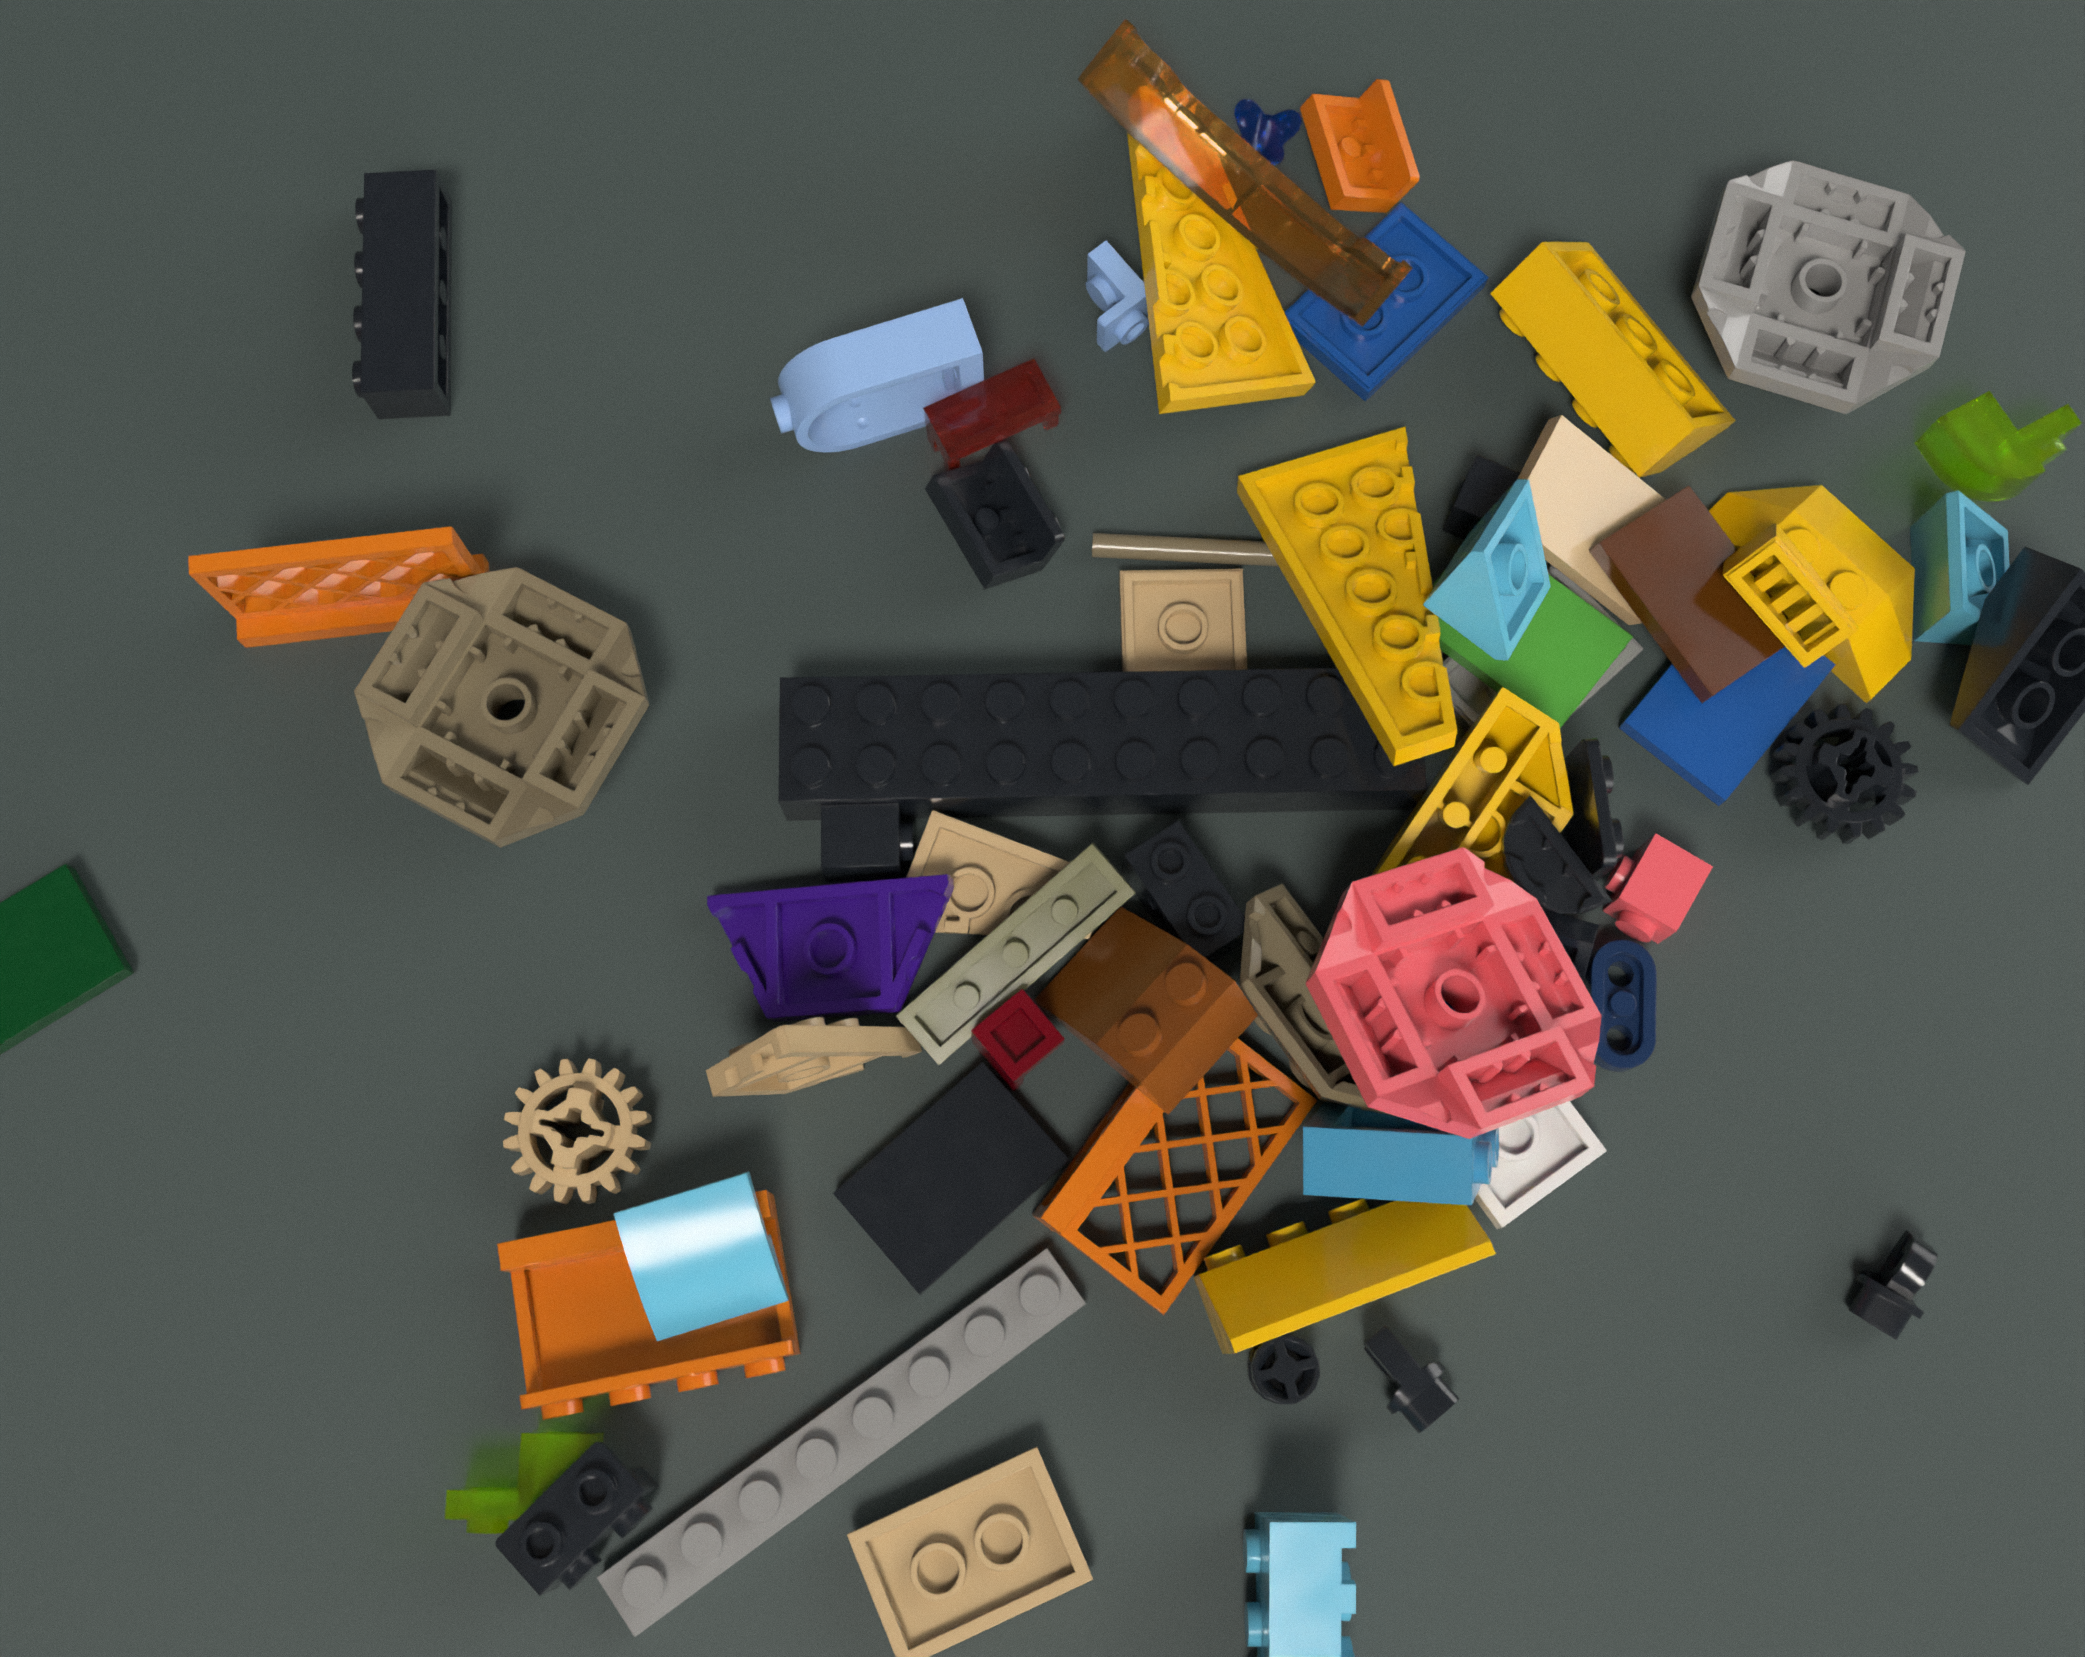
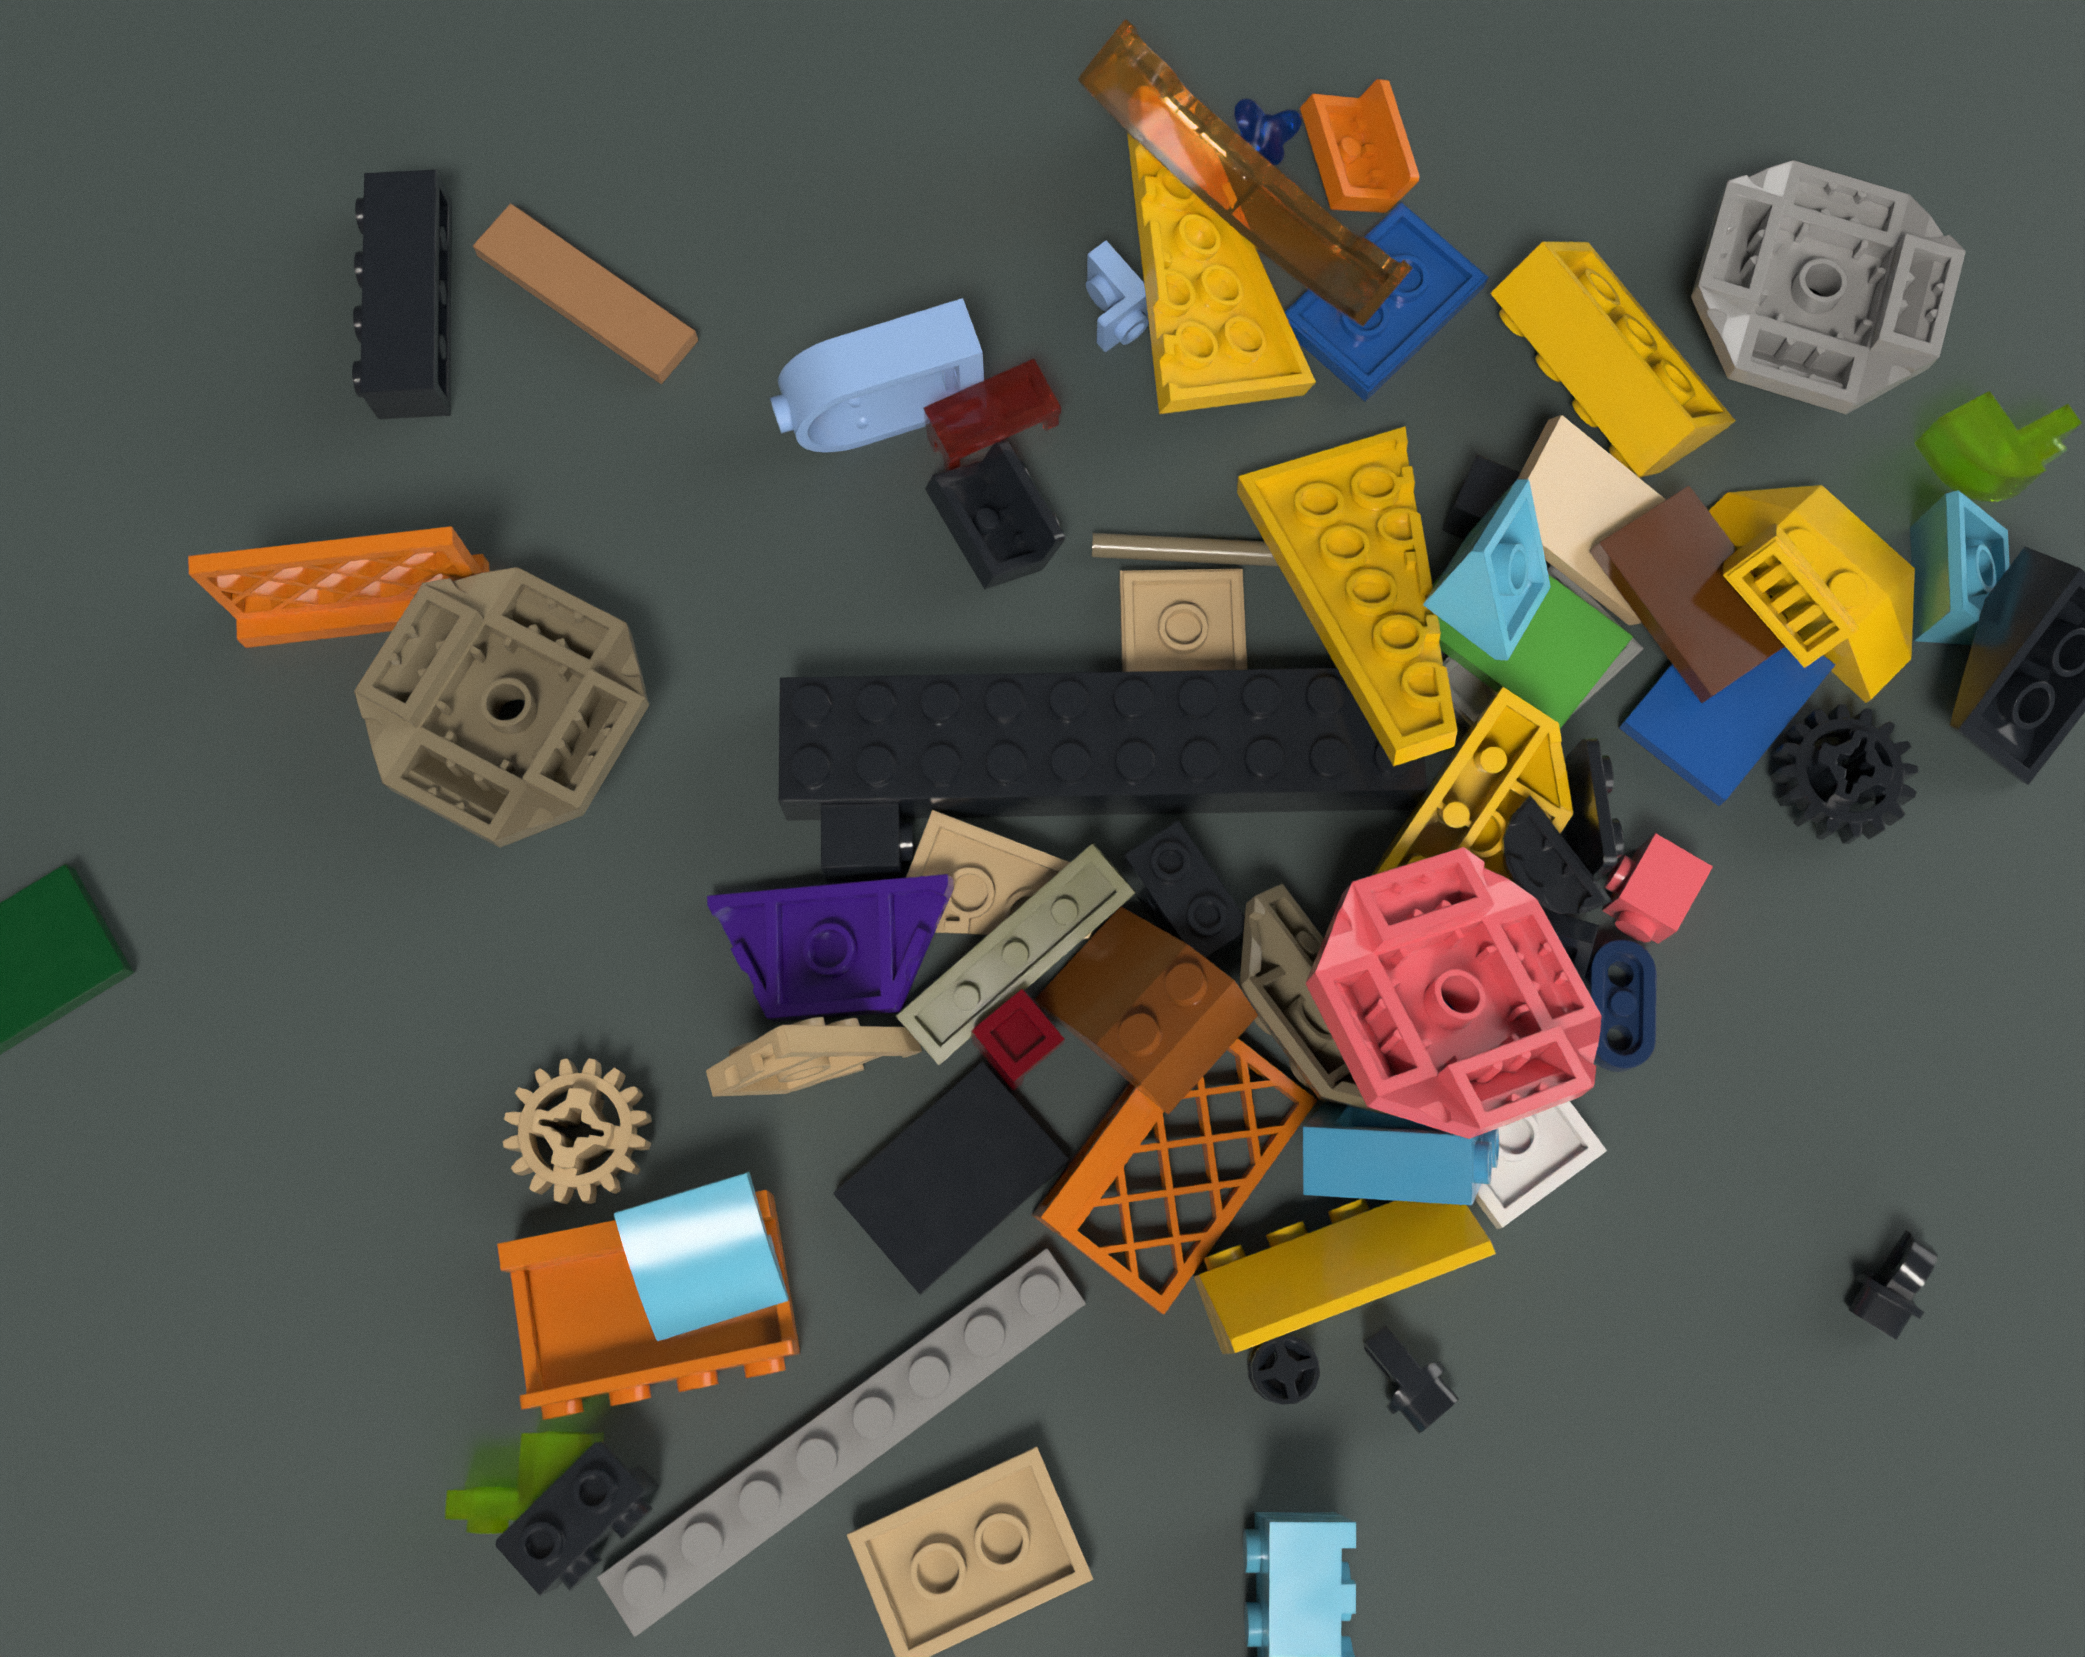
(586, 293): none -> medium nougat tile

